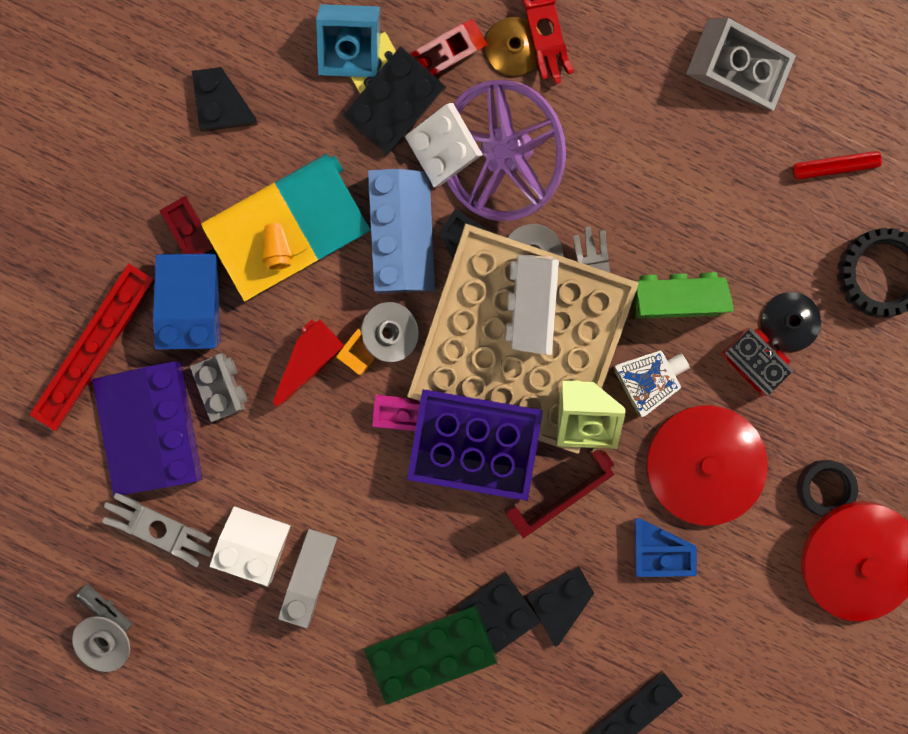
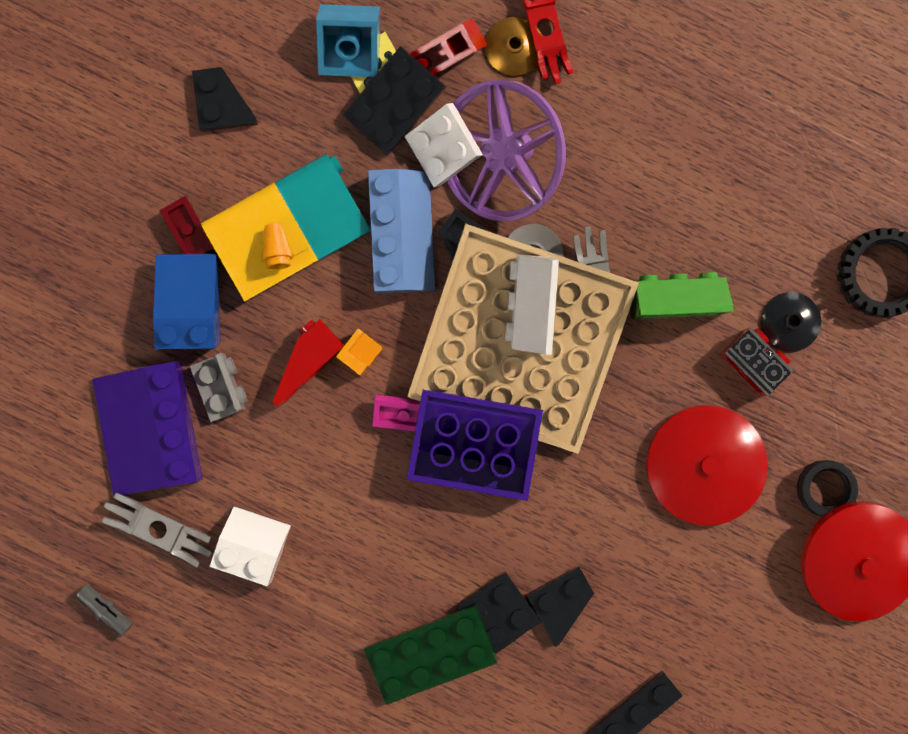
(92, 347): red plate -> none
(95, 651): light grey dish -> none
(307, 578): light grey slope -> none
(402, 331): light grey dish -> none
(525, 528): dark red panel -> none
(588, 416): yellowish green slope -> none
(650, 379): torso -> none
(662, 553): blue wing -> none
(740, 63): light grey slope -> none
(837, 165): red axle -> none

